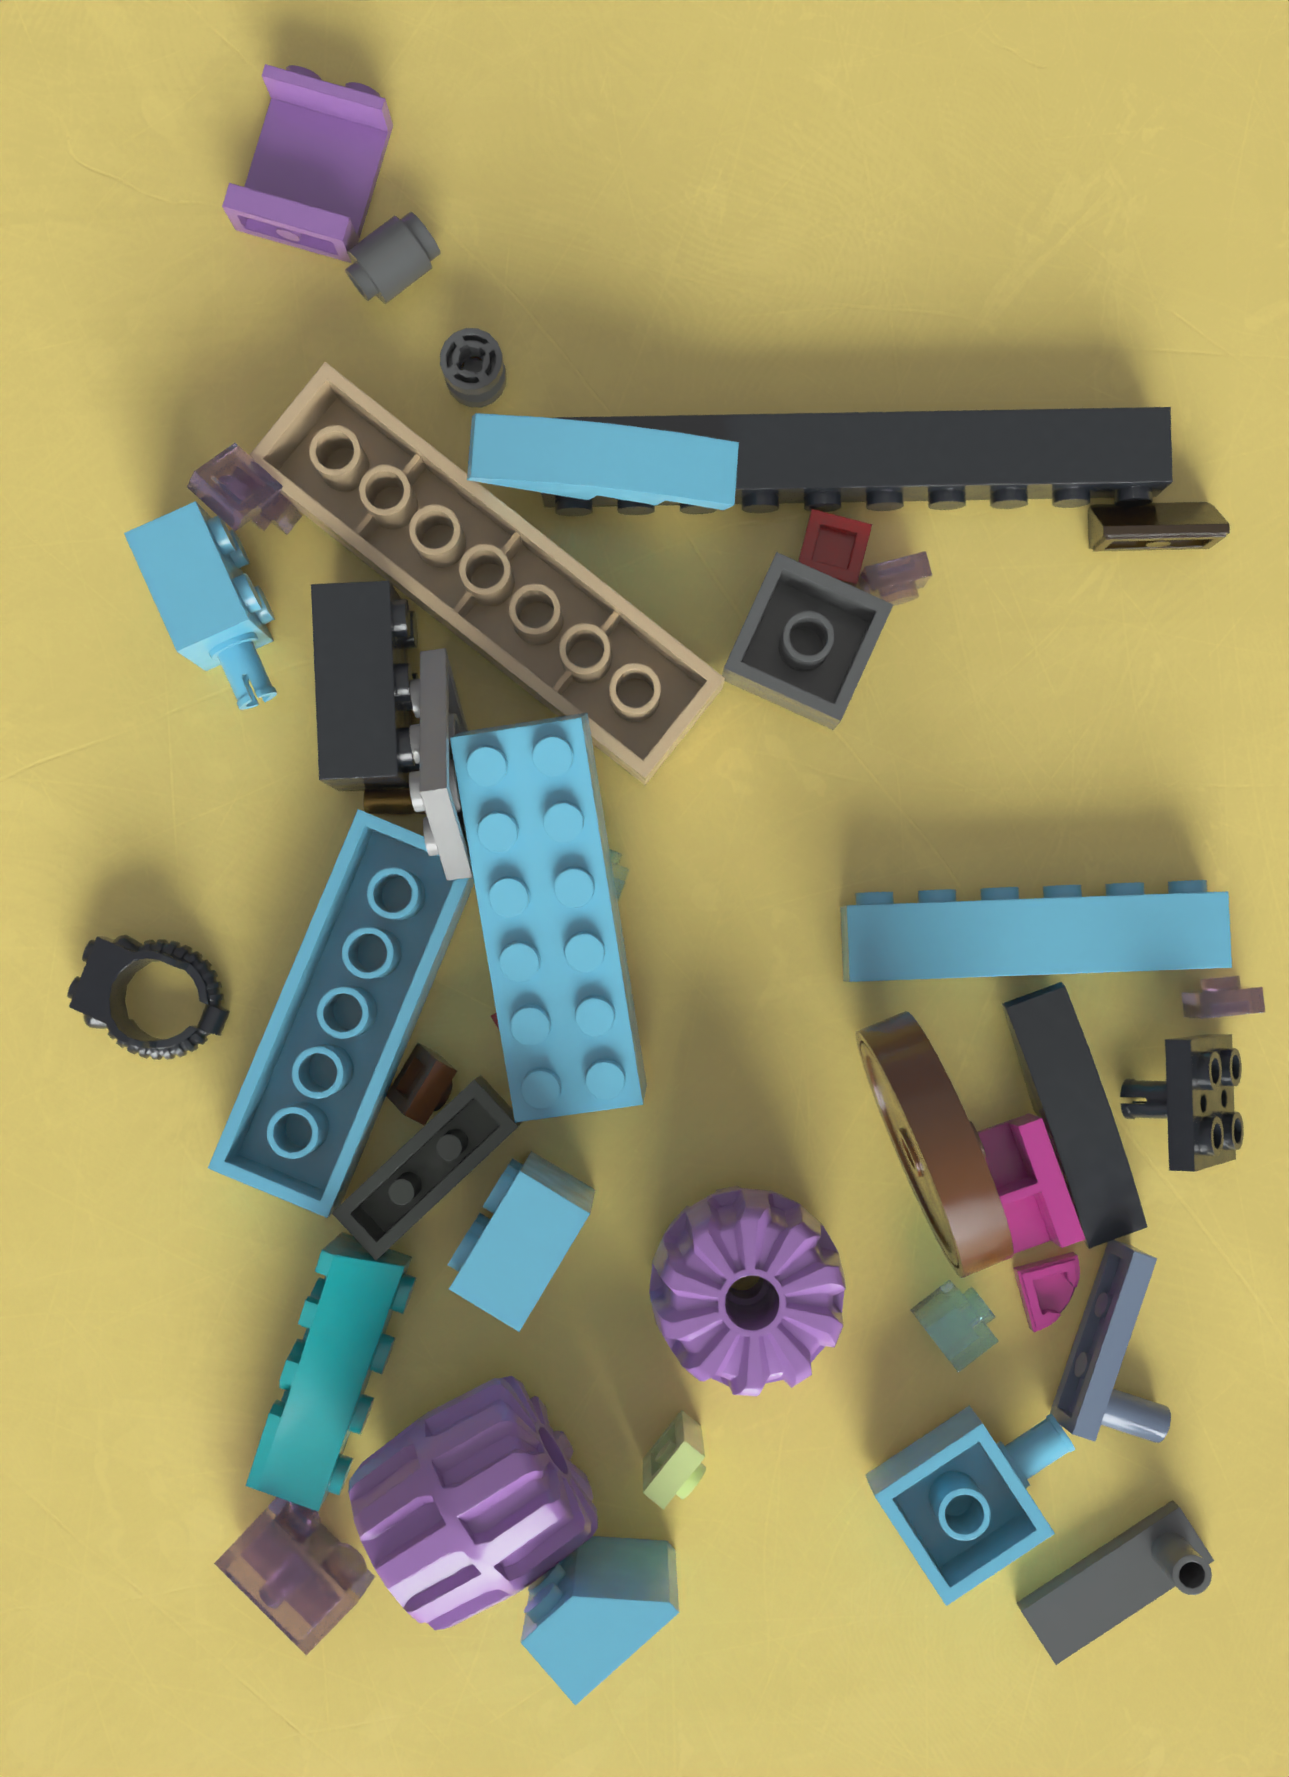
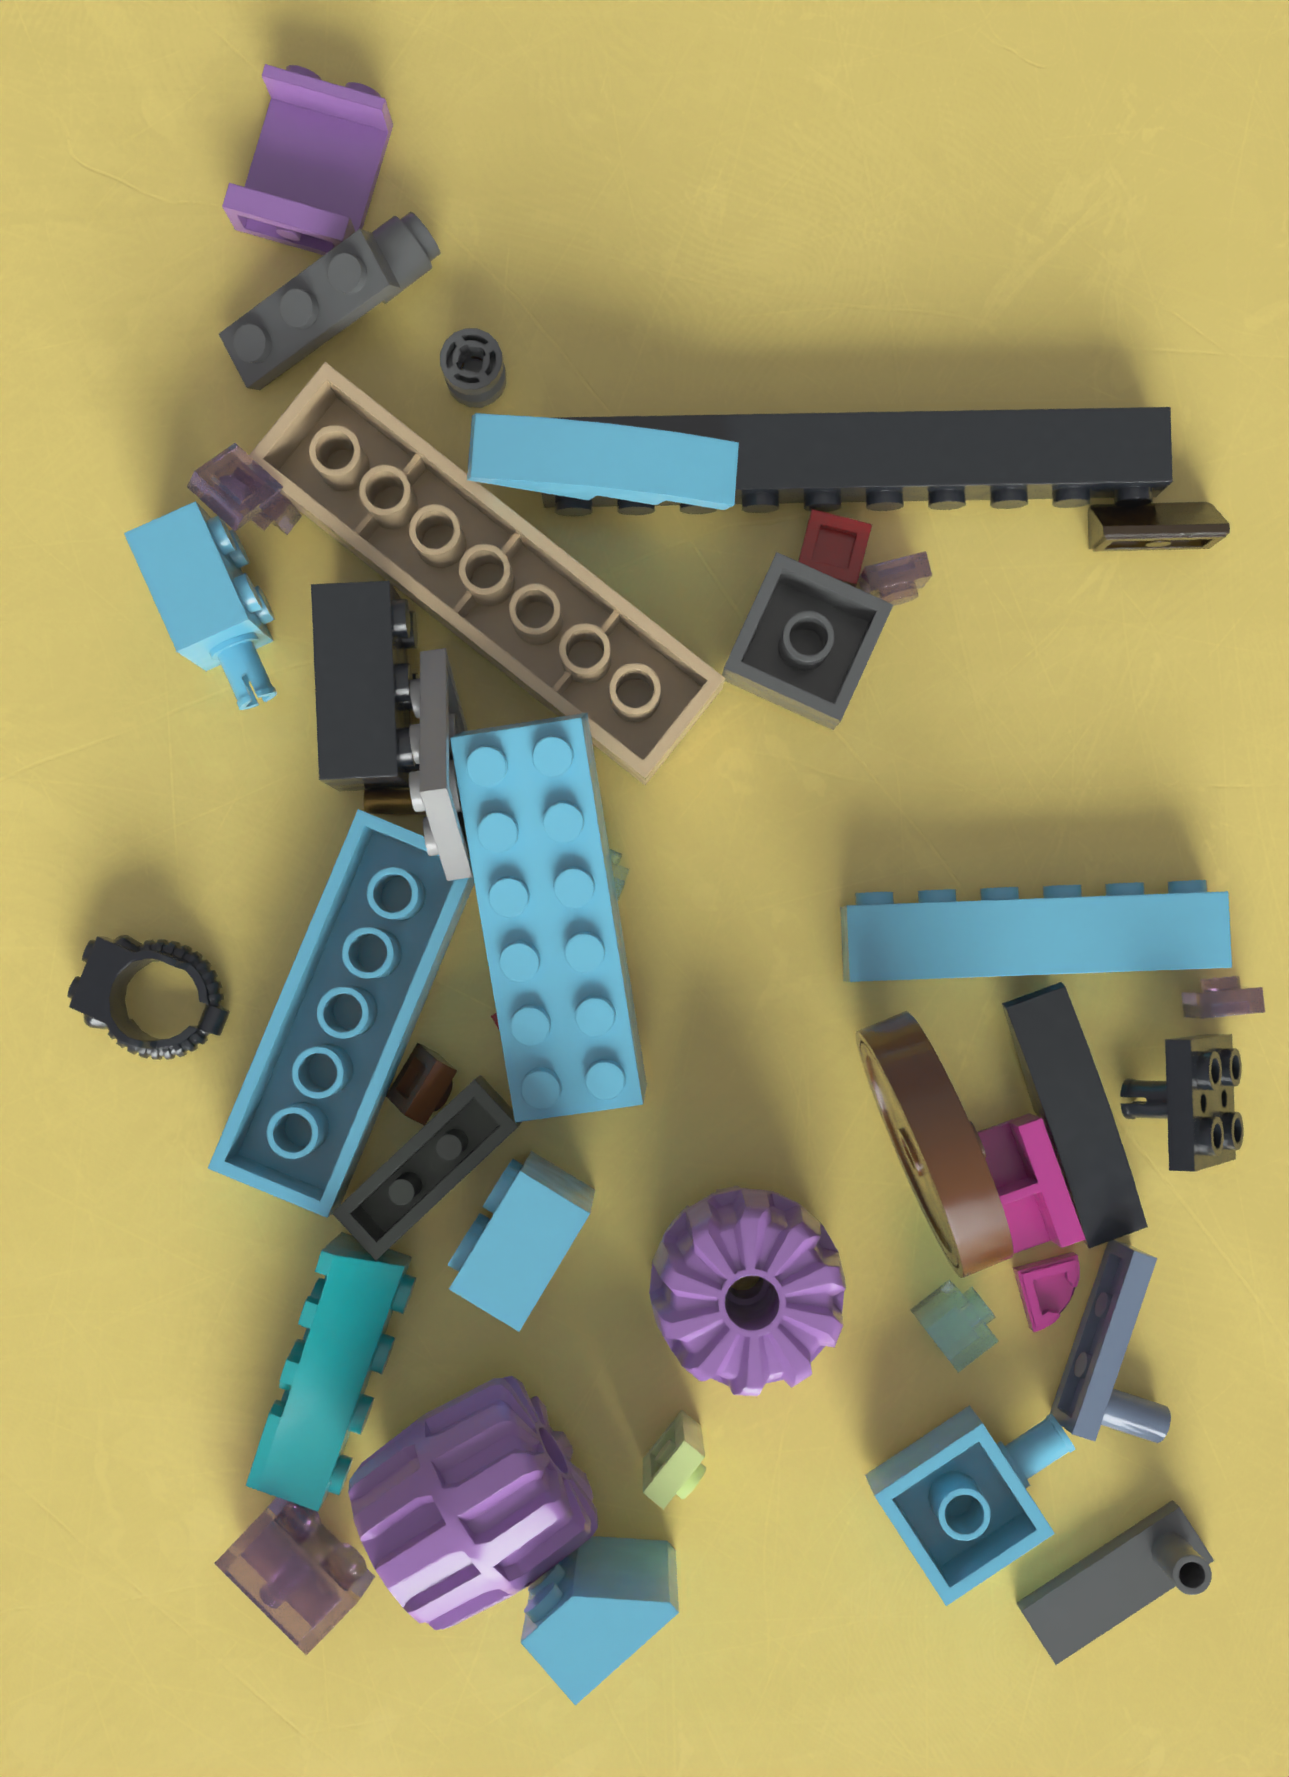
(309, 310): none -> dark grey plate

